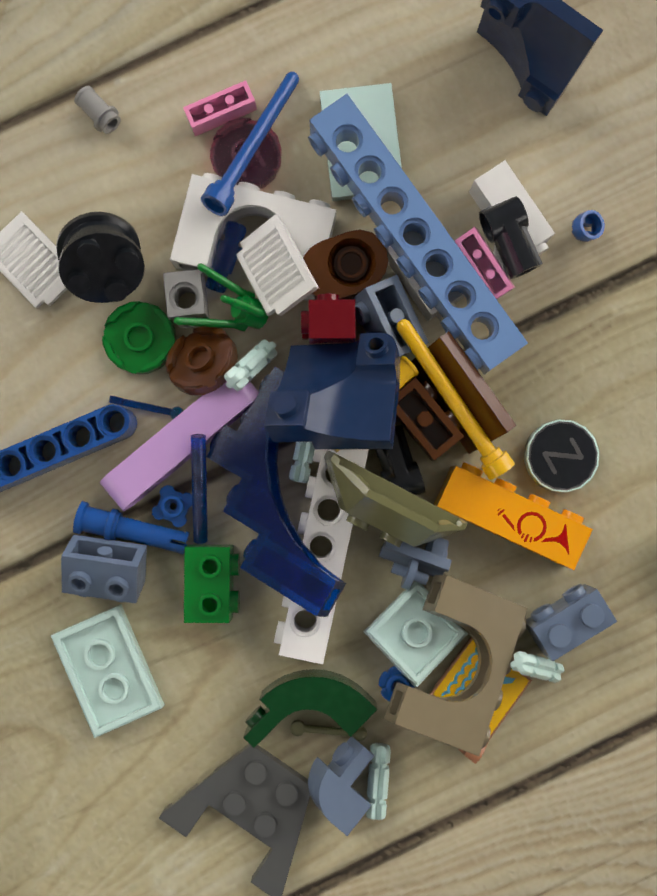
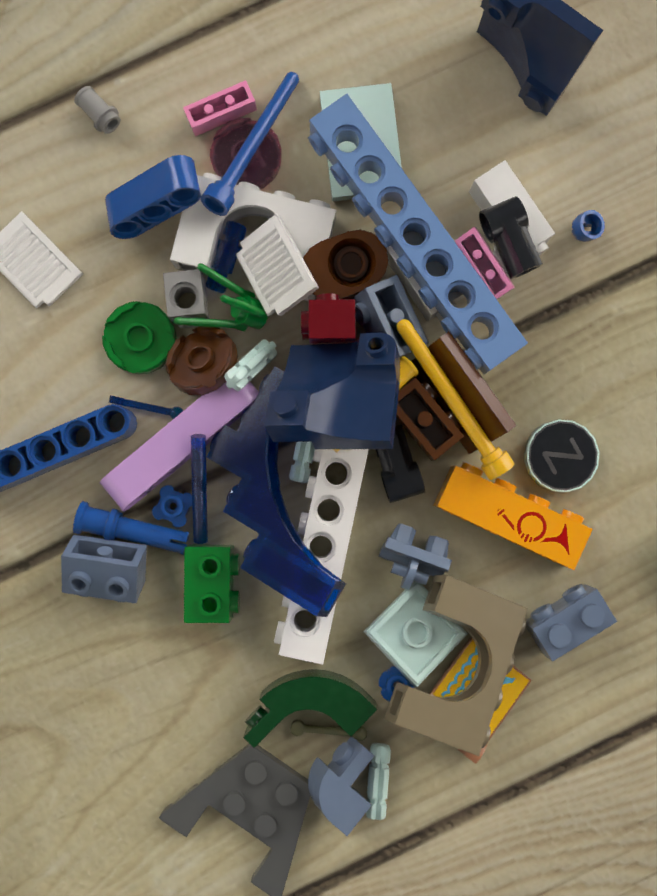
(100, 257): black wheel -> none
(107, 671): light aqua tile -> none
(153, 197): none -> blue beam
(387, 506): olive wedge -> none
(537, 667): light aqua axle -> none

